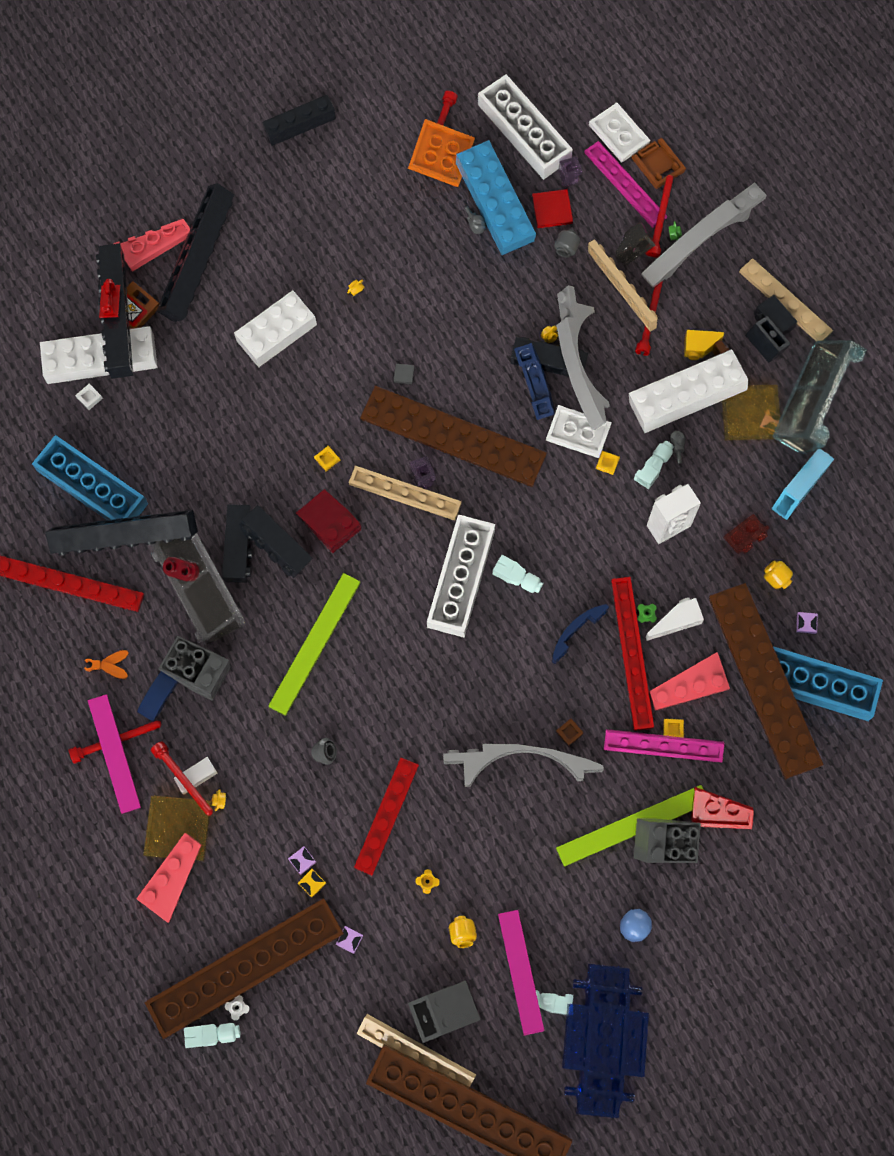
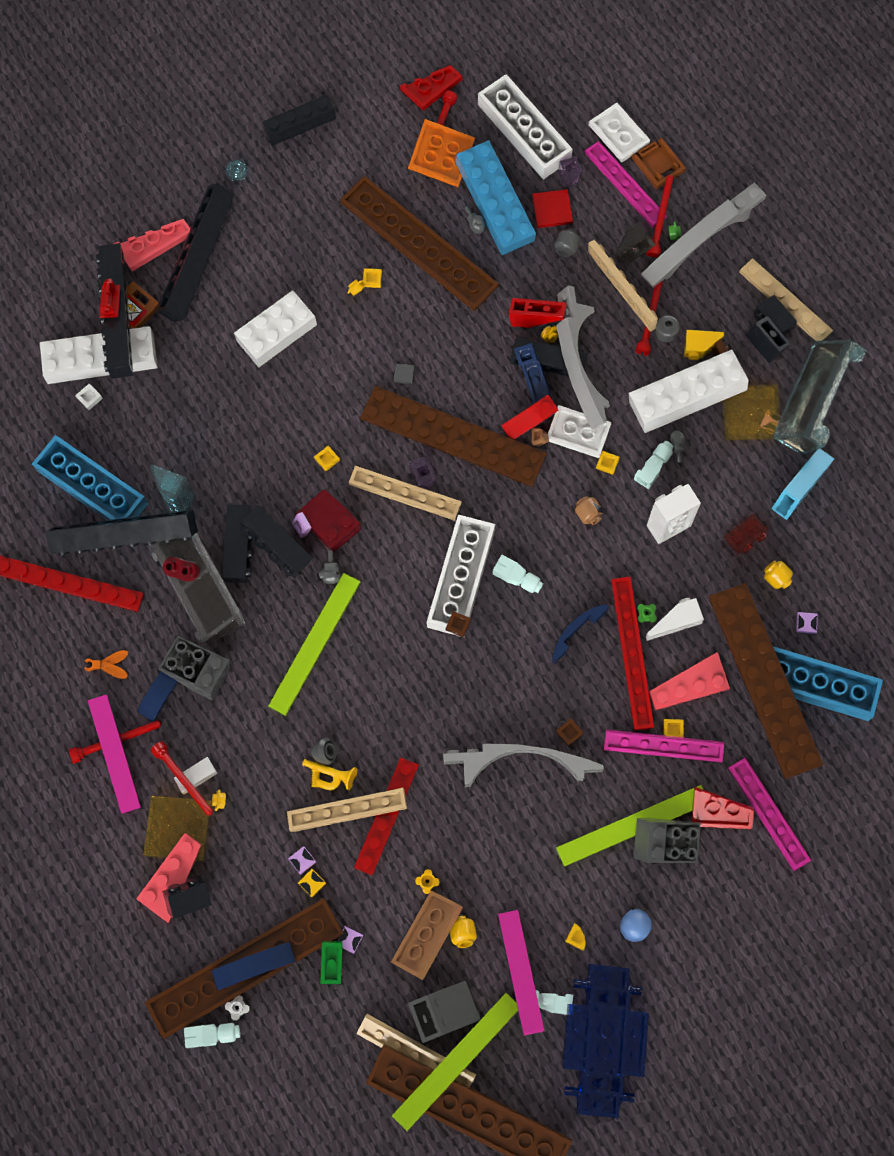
(173, 489): none -> clear light blue slope
(186, 897): none -> black brick
(236, 175): none -> clear light blue plate
(253, 965): none -> dark blue slope
(301, 525): none -> lavender tile
(330, 572): none -> dark grey piece
(331, 962): none -> green plate
(346, 776): none -> yellow piece
(347, 810): none -> tan plate
(372, 278): none -> yellow tile
(419, 243): none -> reddish brown plate
(426, 935): none -> medium nougat plate
(431, 88): none -> red wing
(455, 1062): none -> lime tile
(458, 624): none -> reddish brown plate
(530, 417): none -> red slope
(533, 313): none -> red slope
(539, 437): none -> medium nougat tile
(576, 937): none -> yellow tile
(589, 510): none -> medium nougat head
(667, 328): none -> dark grey head
(769, 814): none -> dark pink tile

